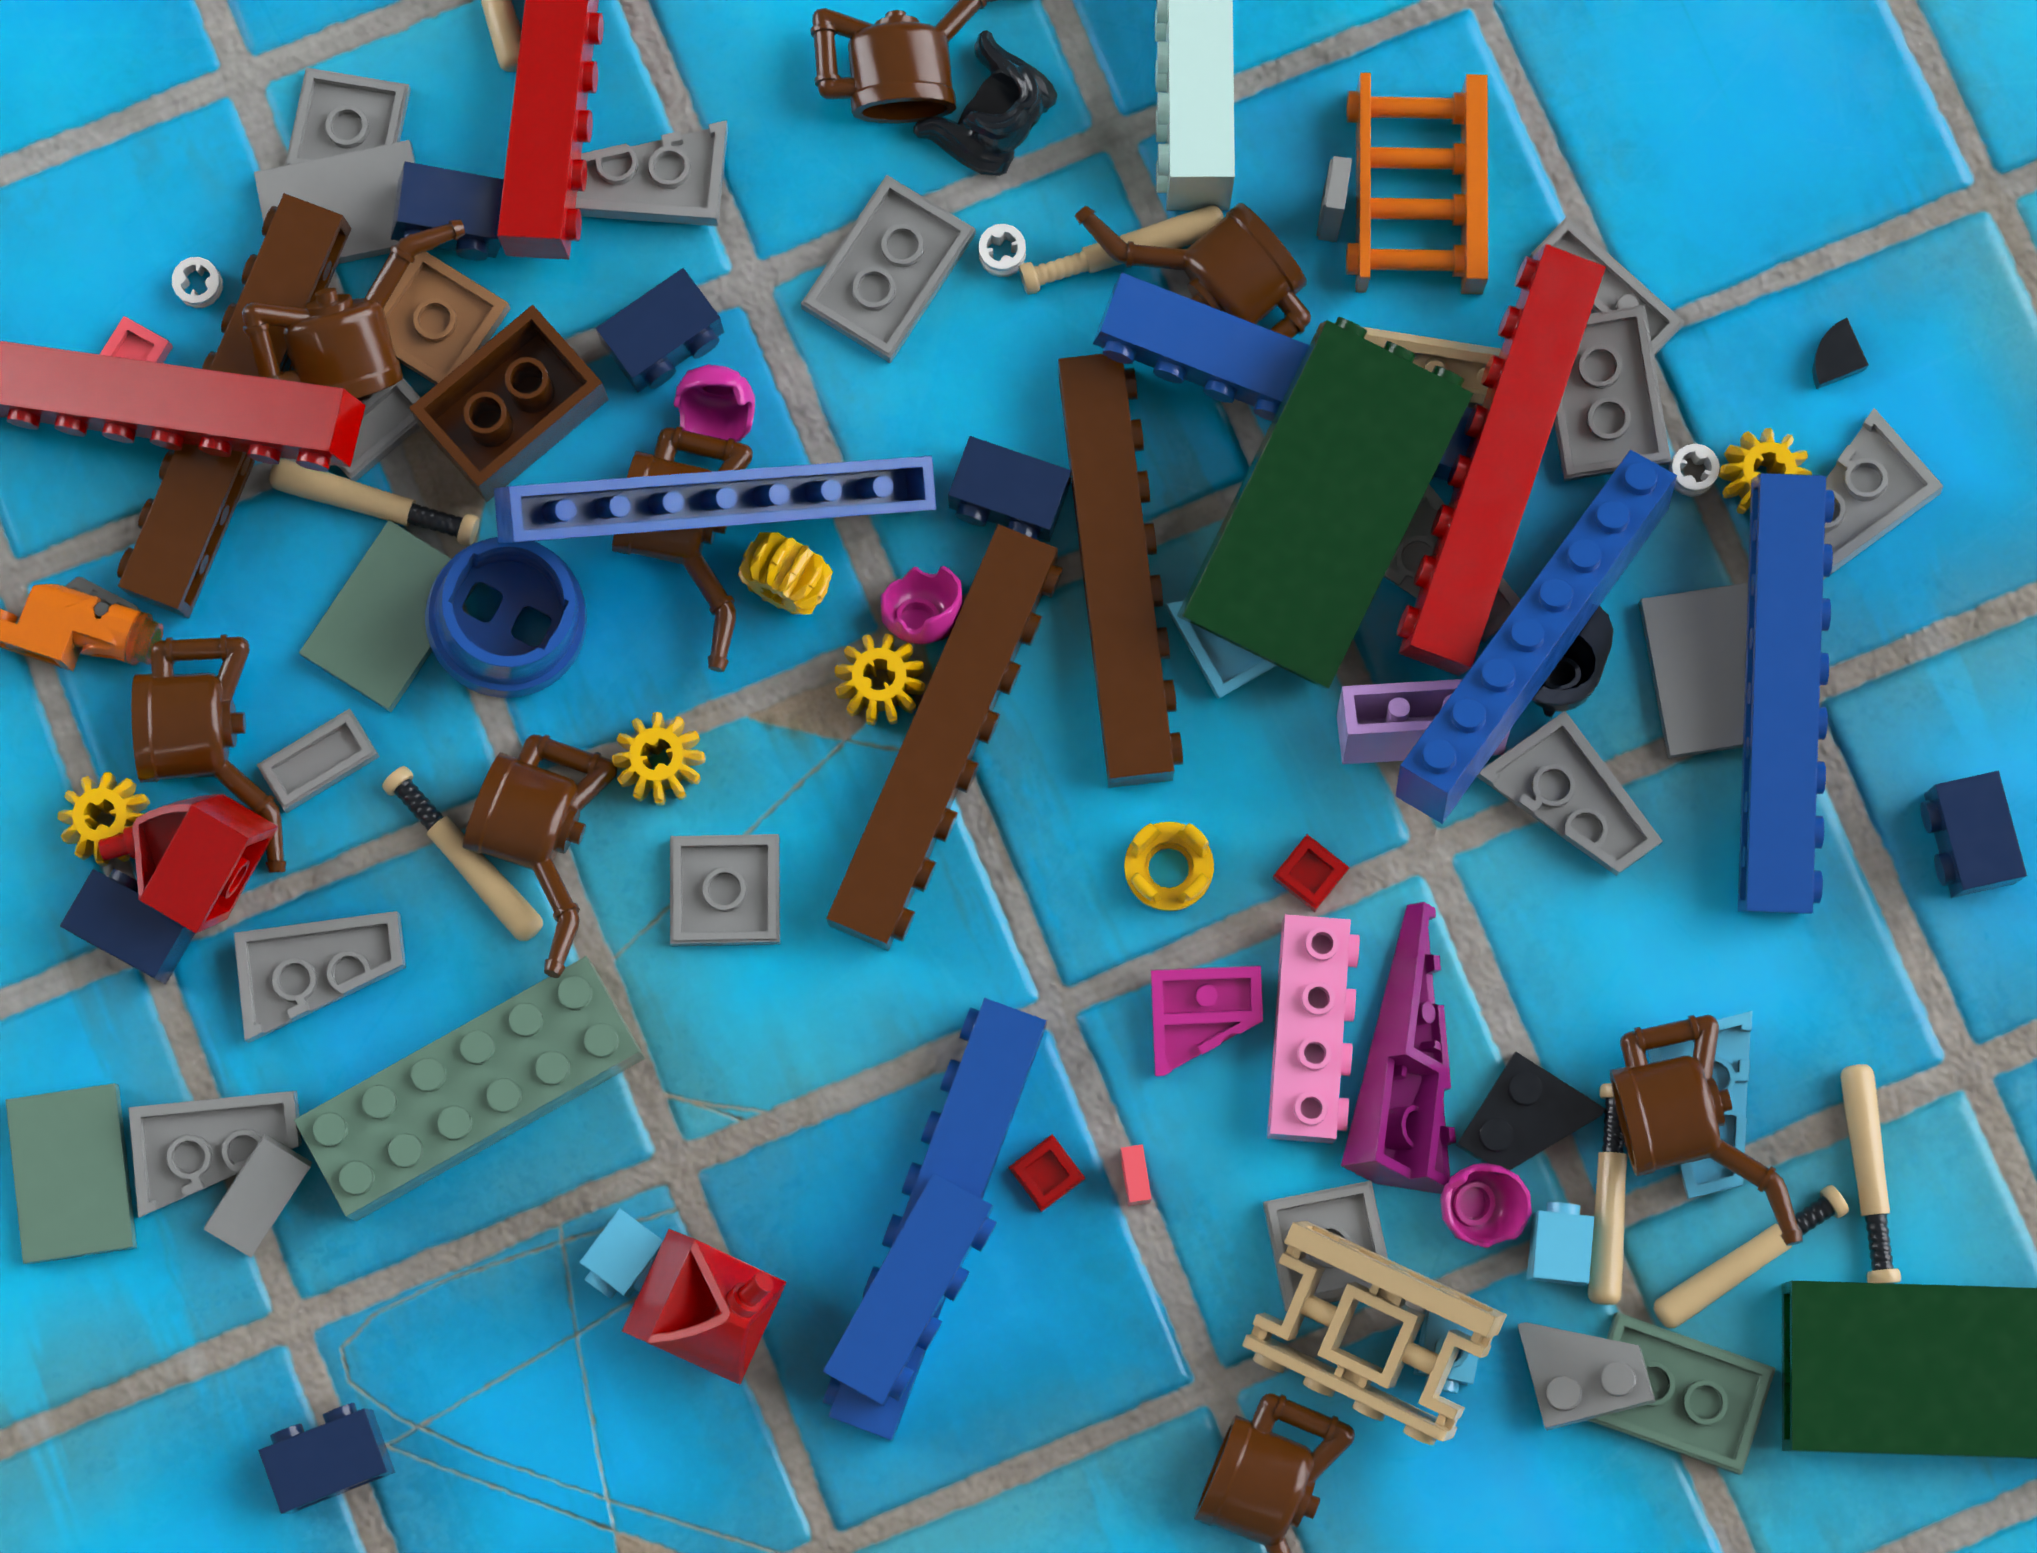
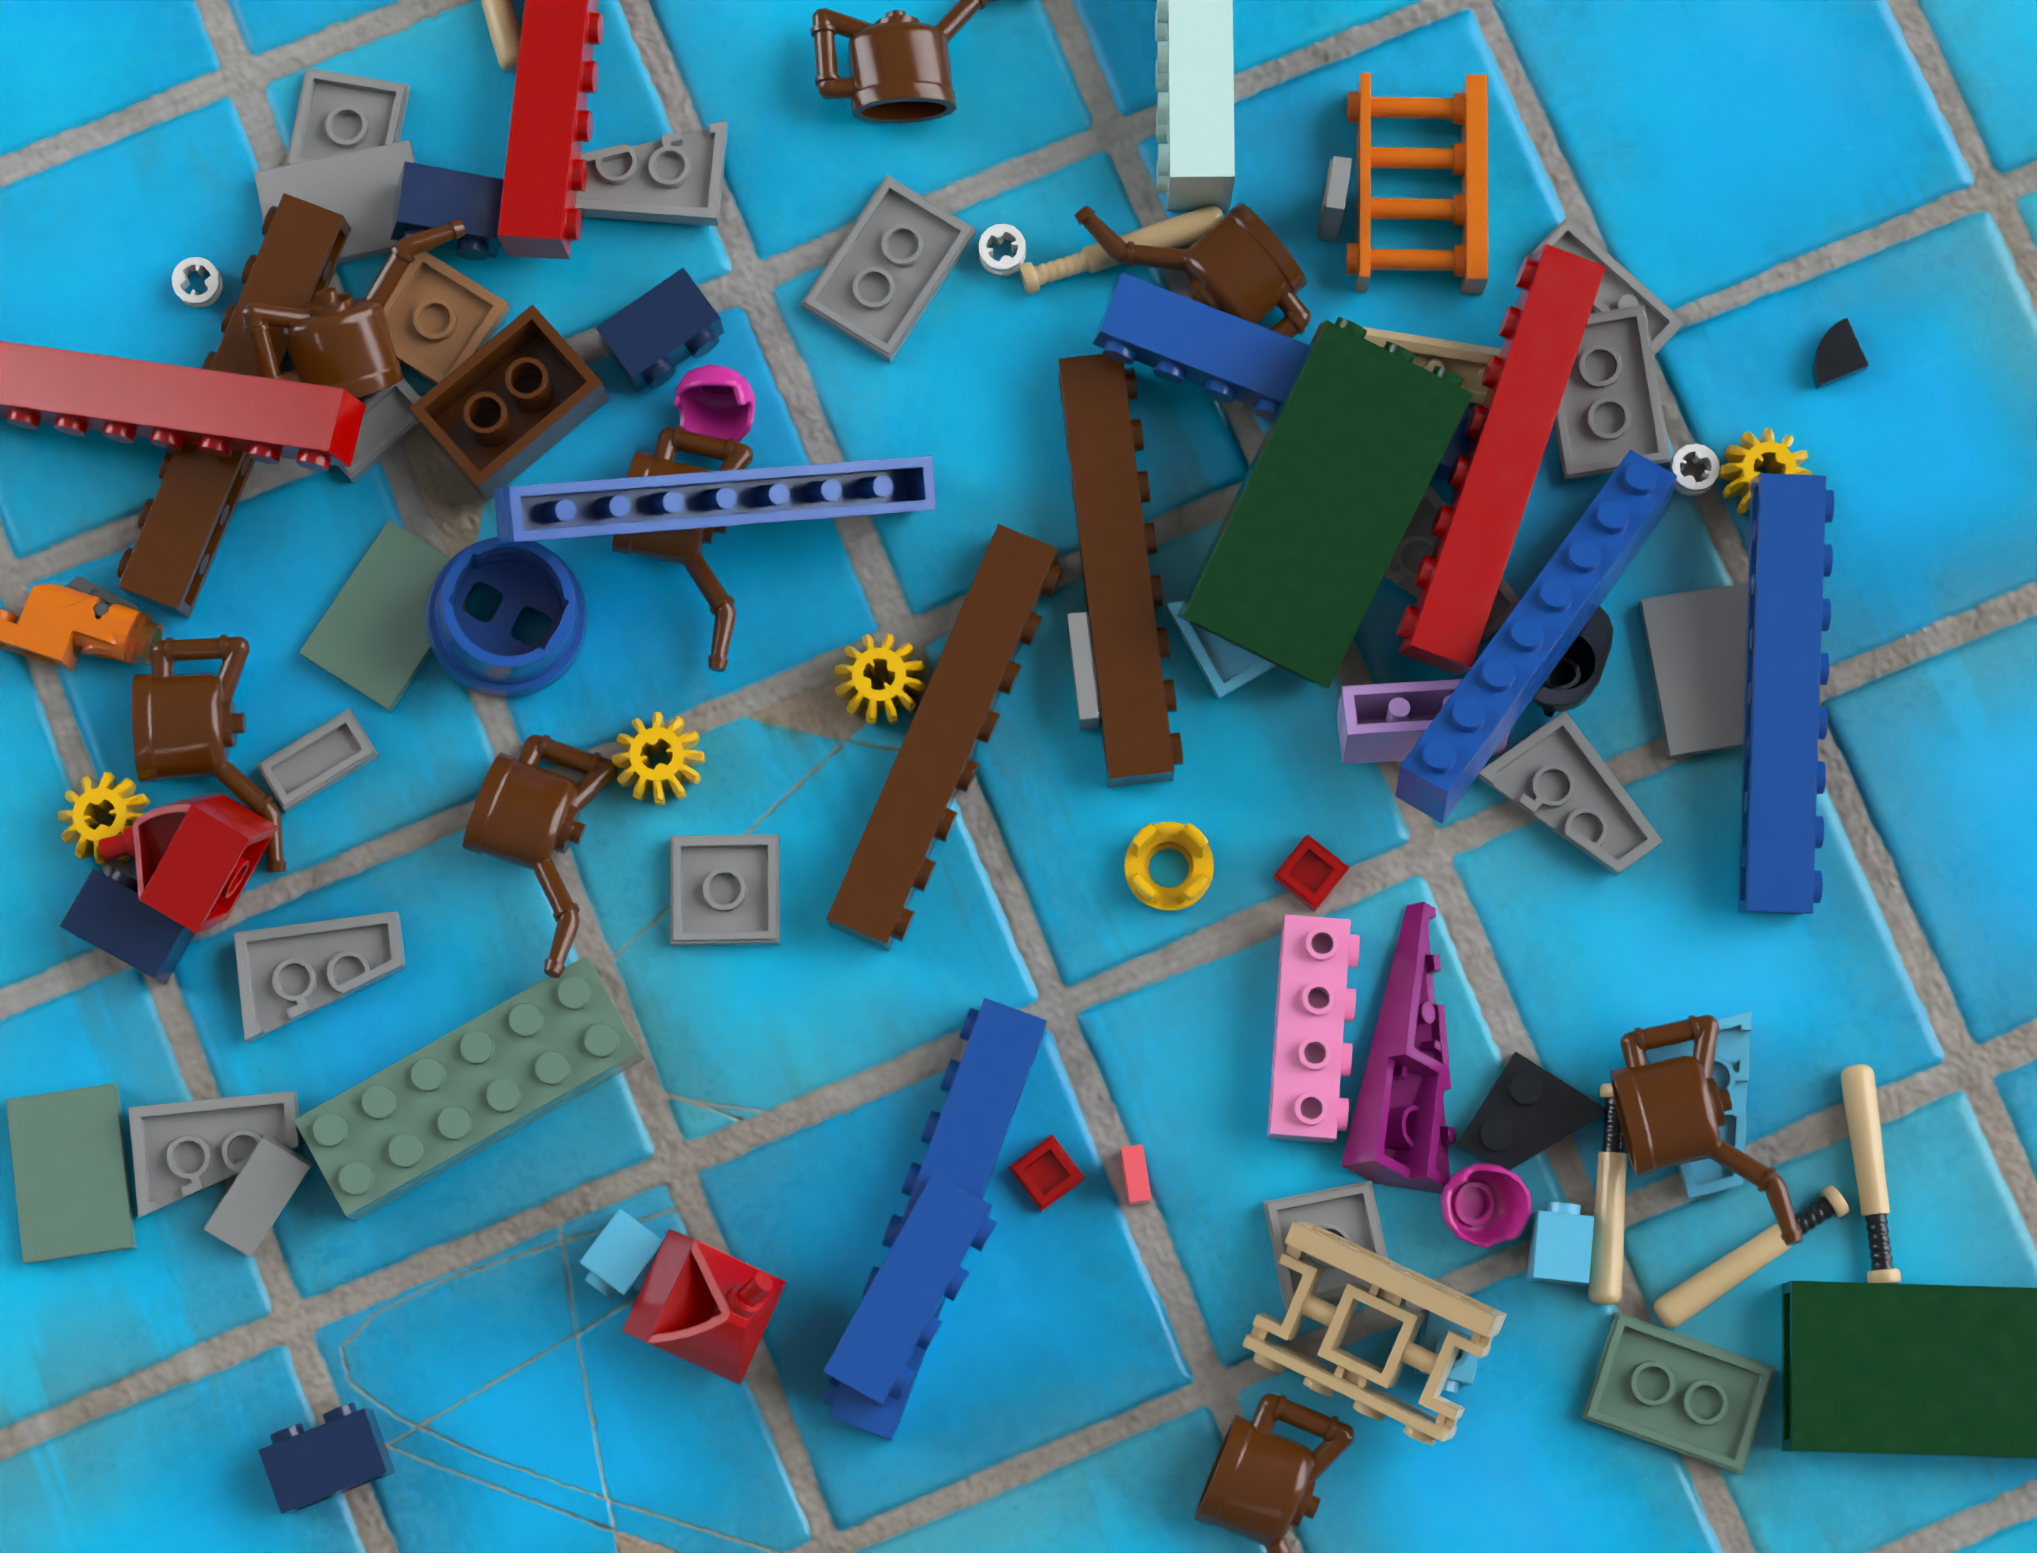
(136, 342): coral tile -> none
(364, 499): tan piece -> none
(476, 869): tan piece -> none
(785, 573): yellow gear -> none
(922, 605): dark pink hair -> none
(997, 115): black hair -> none
(1008, 489): dark blue brick -> none
(1084, 670): none -> light grey tile
(1201, 1010): dark pink wing -> none
(1583, 1375): light grey wing -> none
(1874, 489): light grey wing -> none
(1973, 834): dark blue brick -> none

